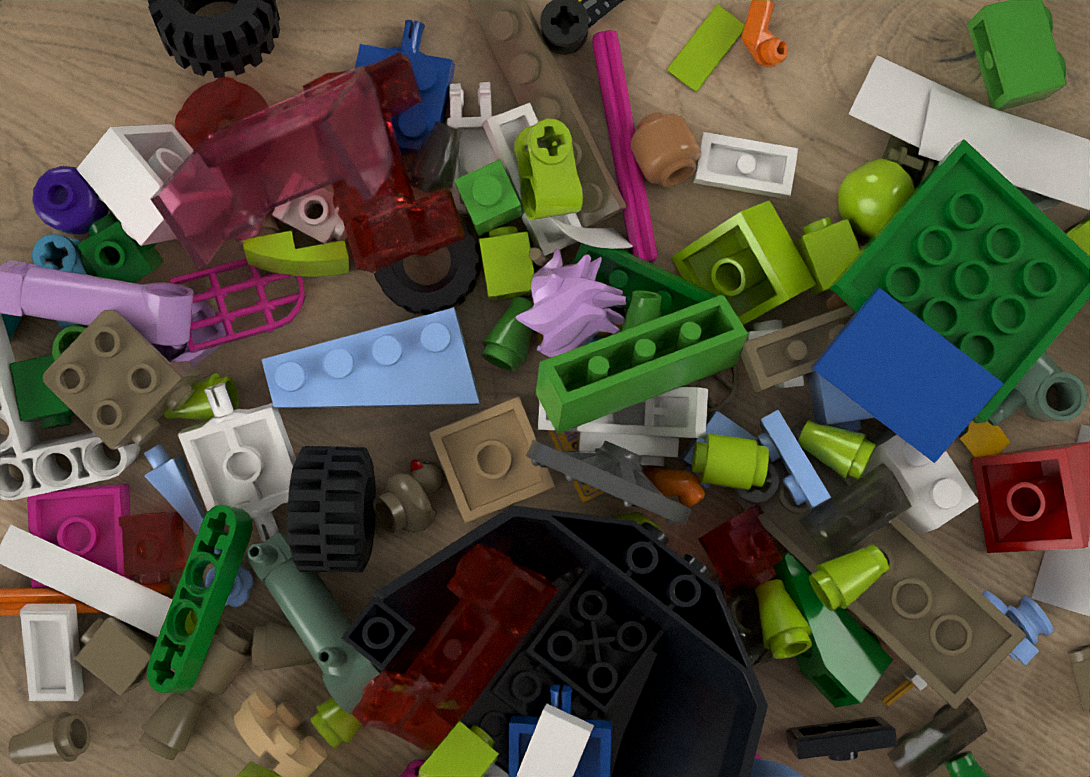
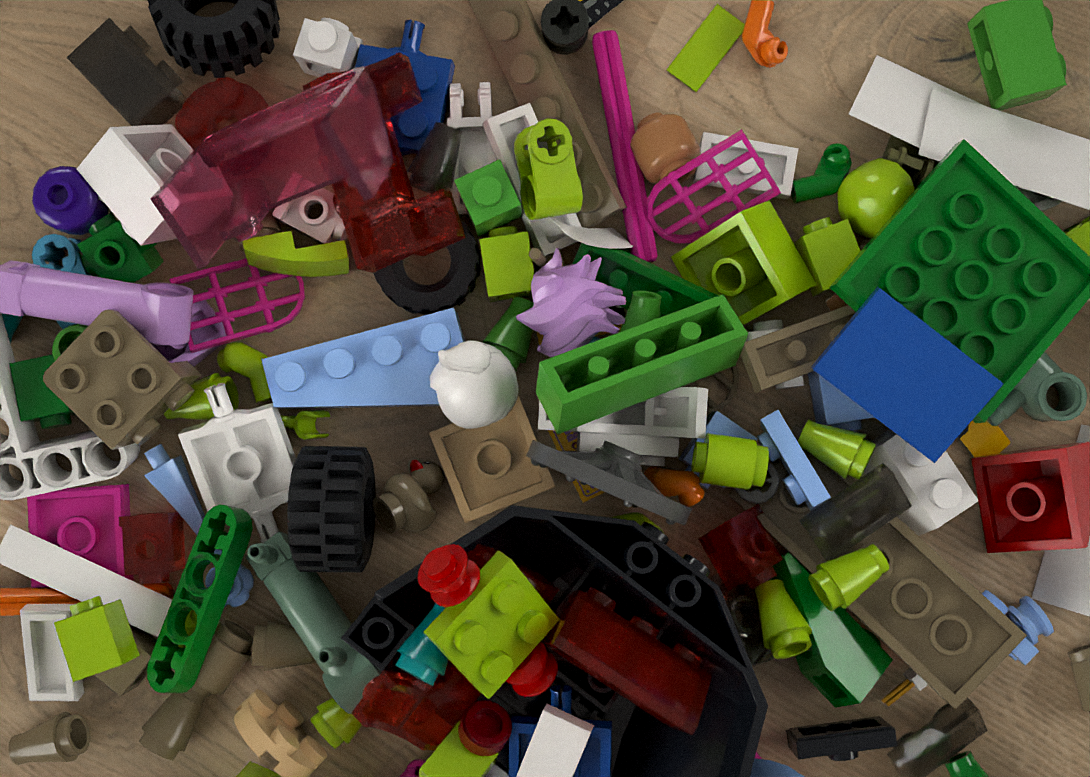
(96, 637): none -> lime brick
(127, 77): none -> clear smoke brick
(247, 362): none -> lime arm
(305, 423): none -> lime hand
(326, 47): none -> white brick
(420, 655): none -> teal cone
(474, 384): none -> white hair
(485, 728): none -> dark red tile
(489, 621): none -> lime plate
(631, 659): none -> clear red slope
(716, 175): none -> dark pink window
(827, 177): none -> green arm

